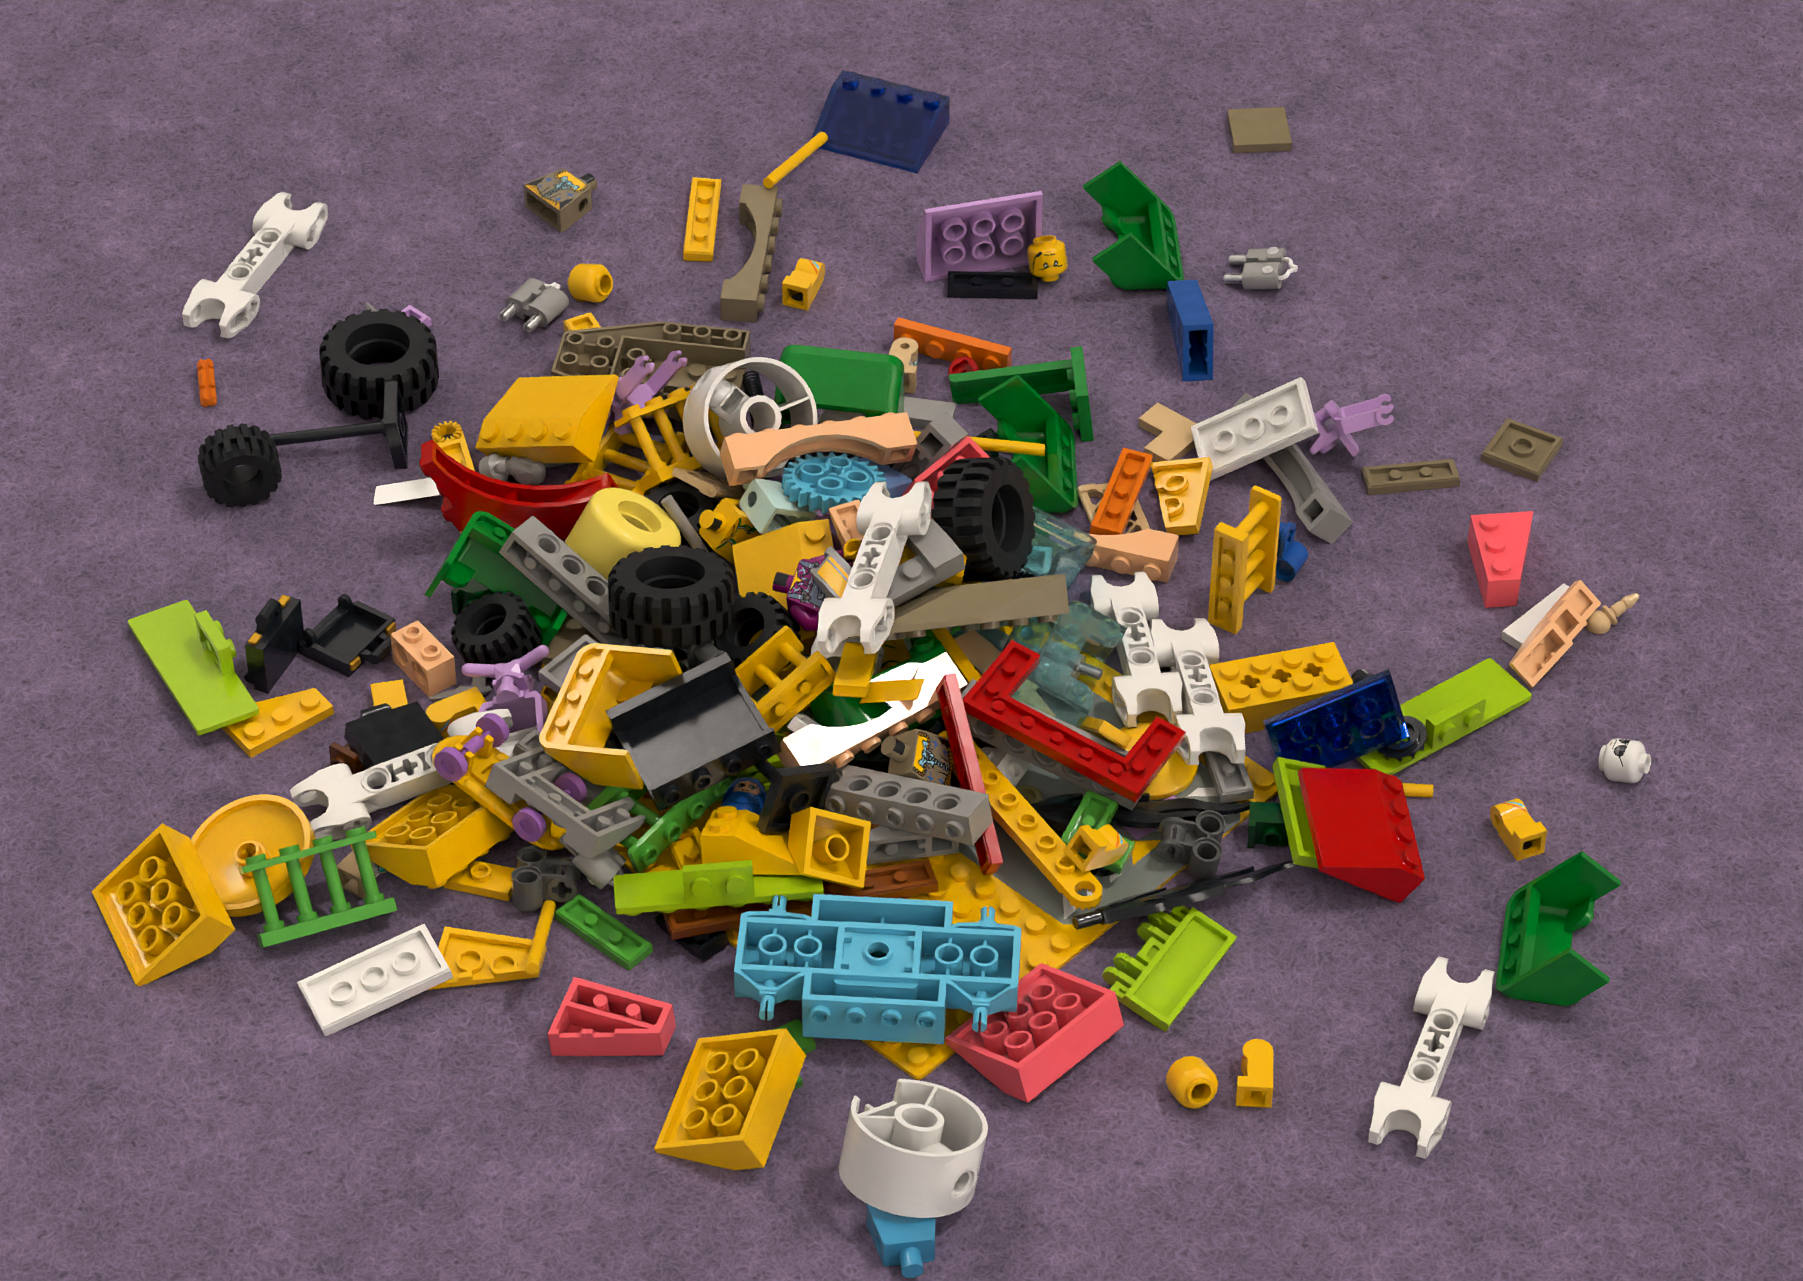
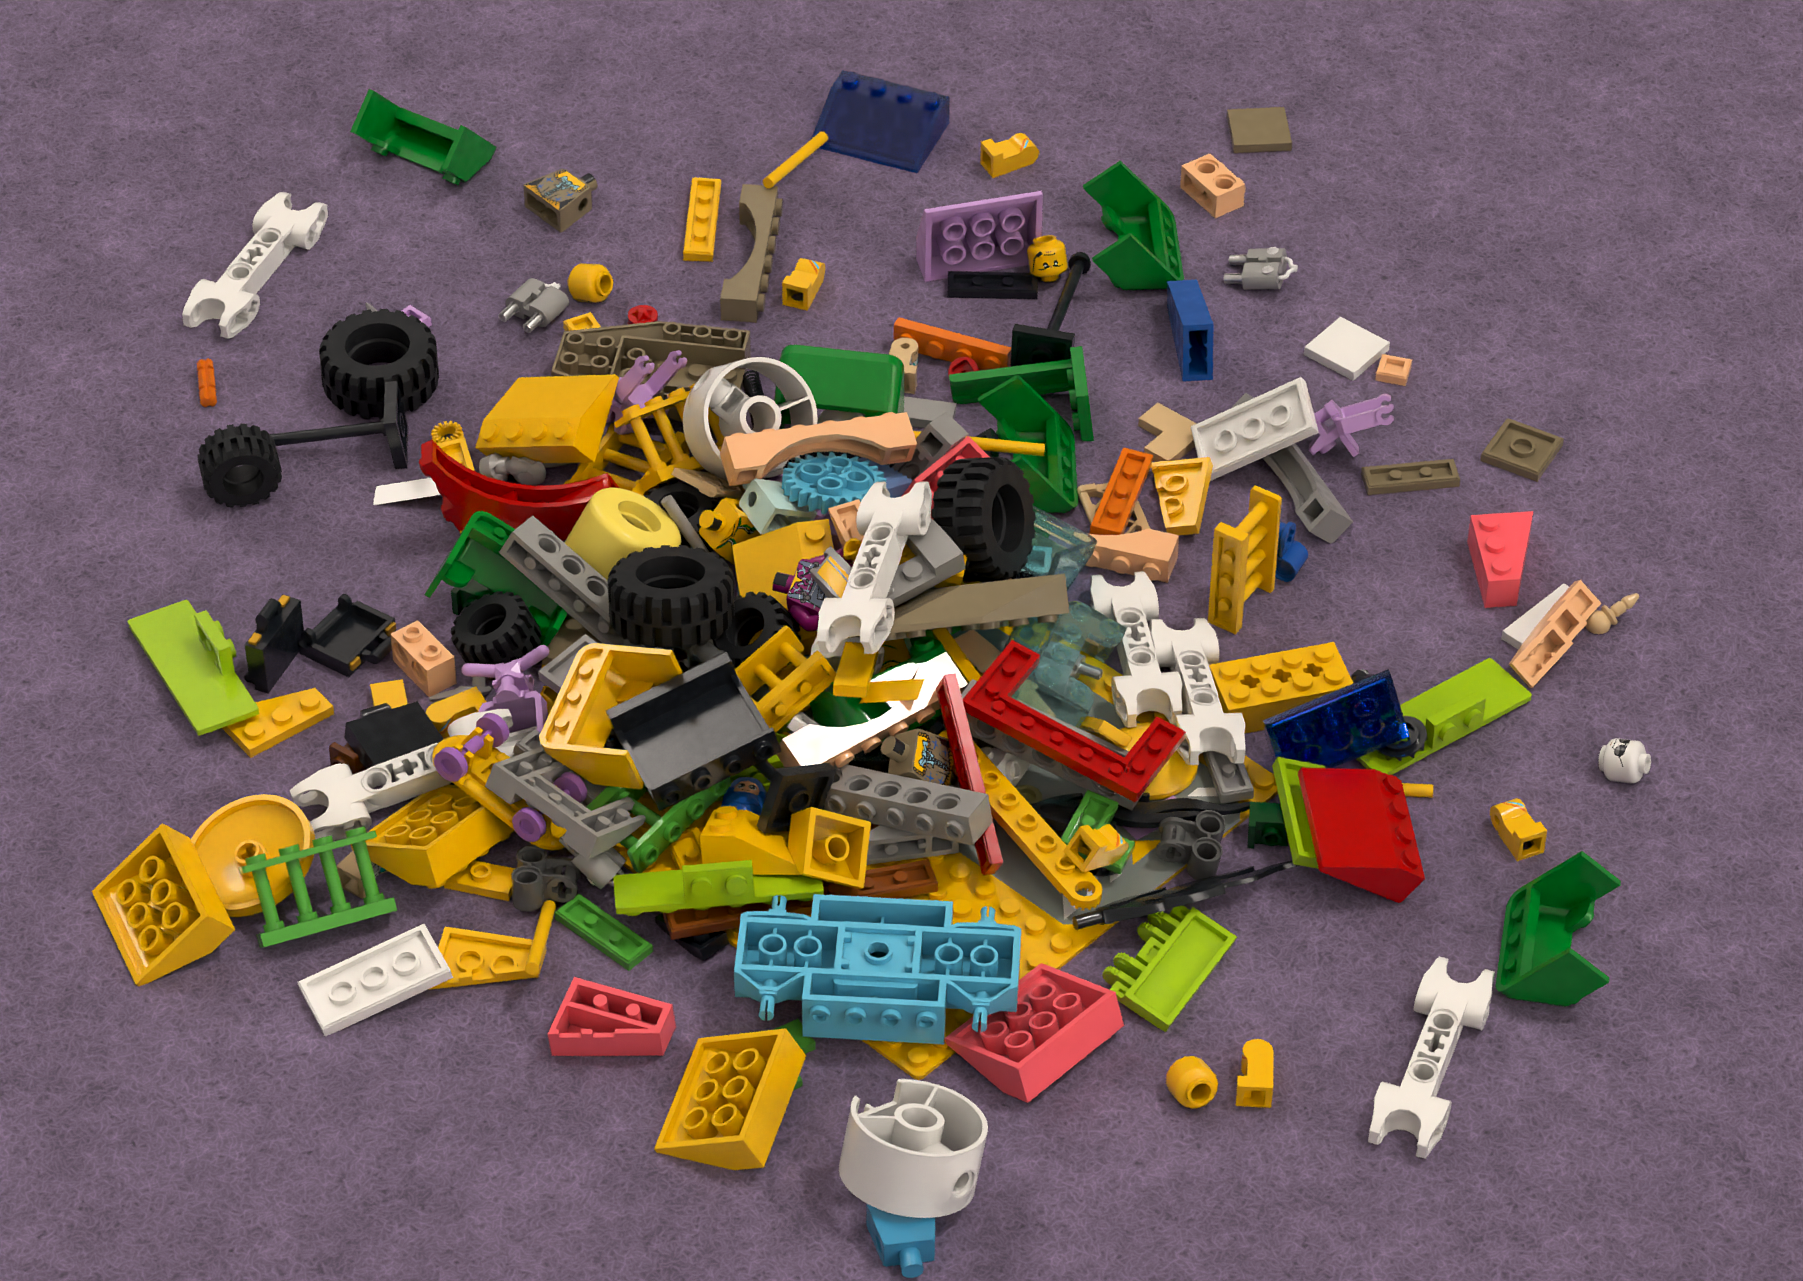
(420, 139): none -> green windscreen
(642, 314): none -> red tile
(1007, 154): none -> yellow leg
(1043, 345): none -> black tile
(1212, 185): none -> light nougat brick
(1346, 348): none -> white tile
(1393, 370): none -> light nougat tile

